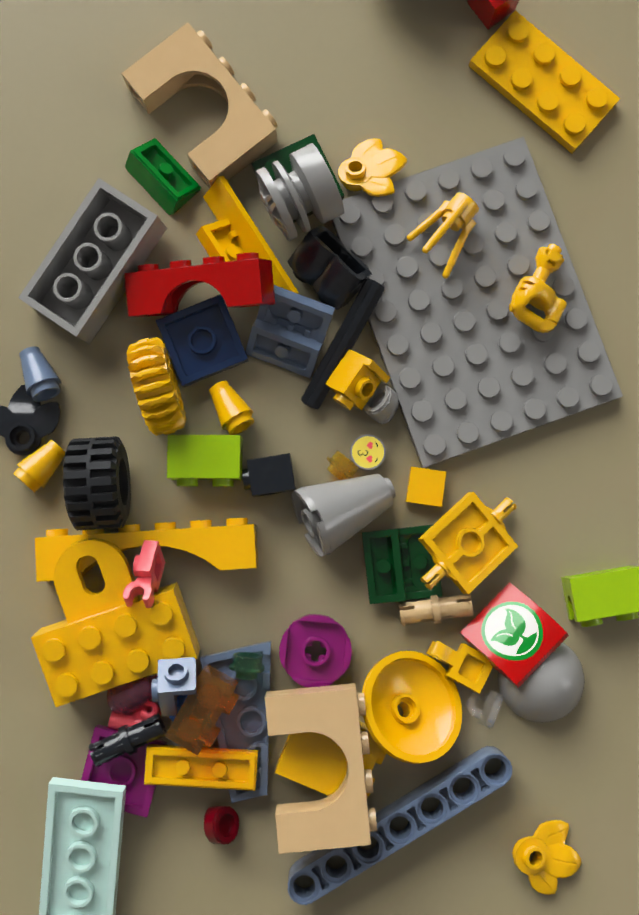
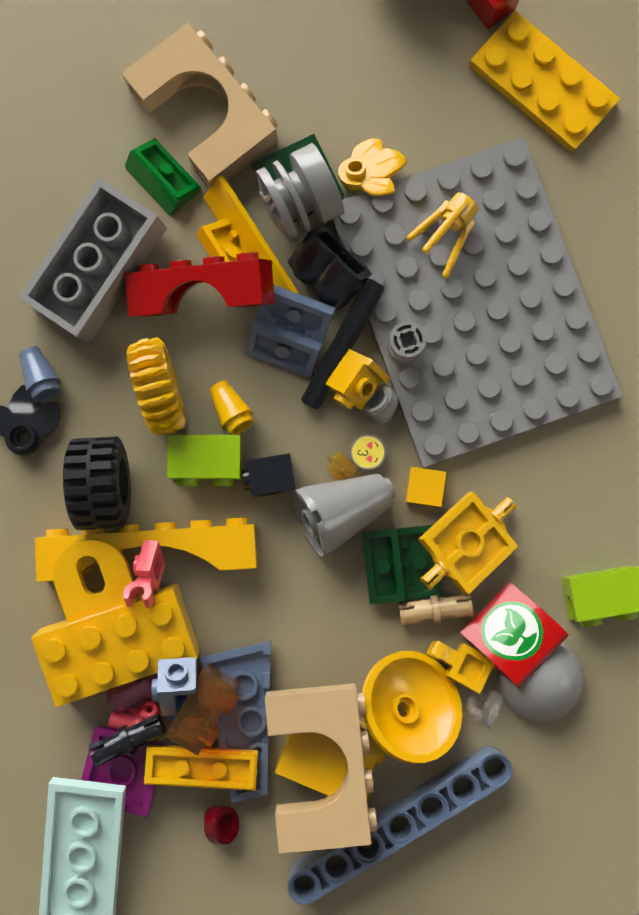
(40, 465): yellow cone -> none
(202, 340): dark blue plate -> none
(247, 665): clear green plate -> none
(302, 634): magenta plate -> none
(402, 347): none -> light grey wheel
(538, 294): yellow piece -> none
(552, 856): yellow plate -> none

